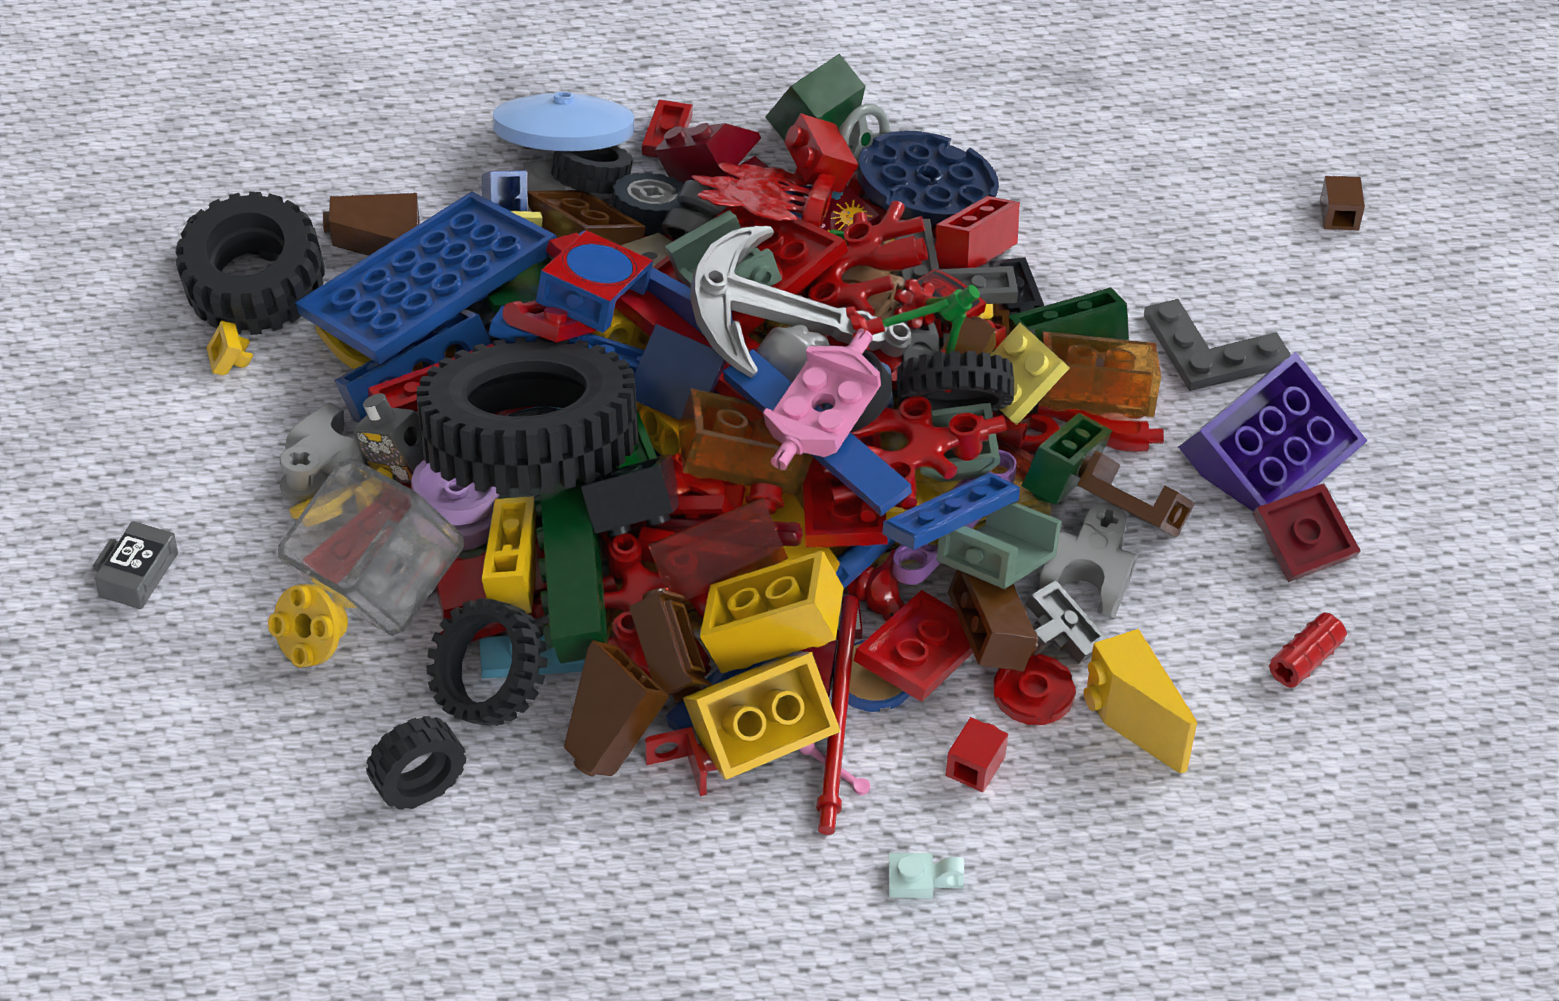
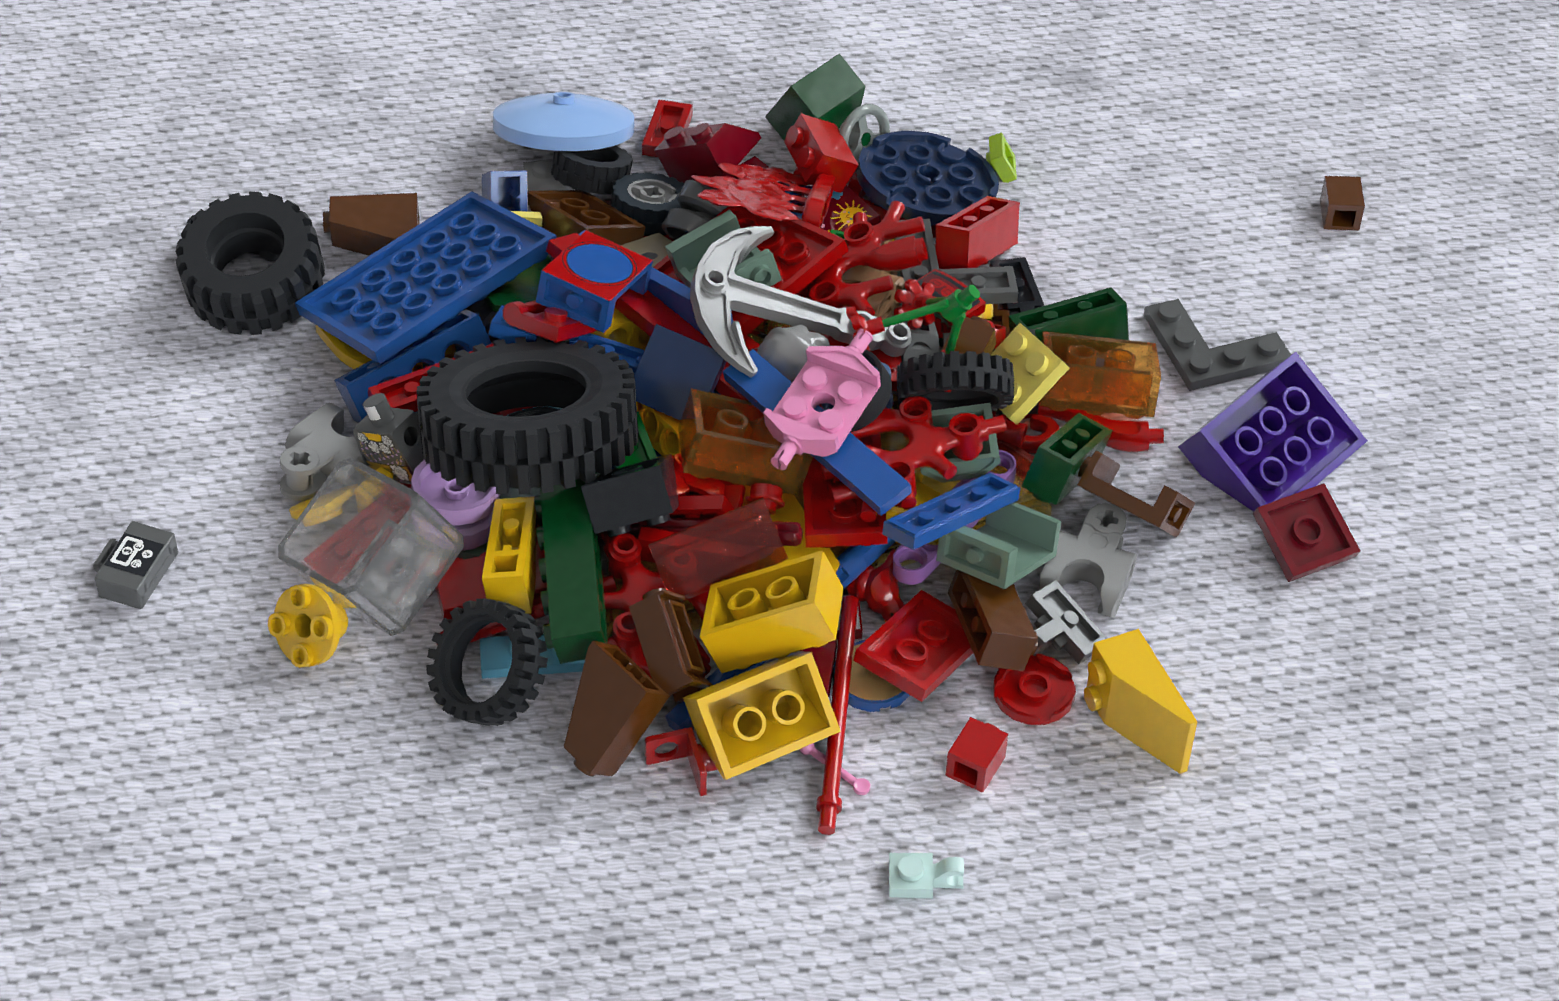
(227, 349): yellow tile -> none
(403, 746): black tyre -> none
(1002, 158): none -> lime plate
(1307, 650): red axle -> none

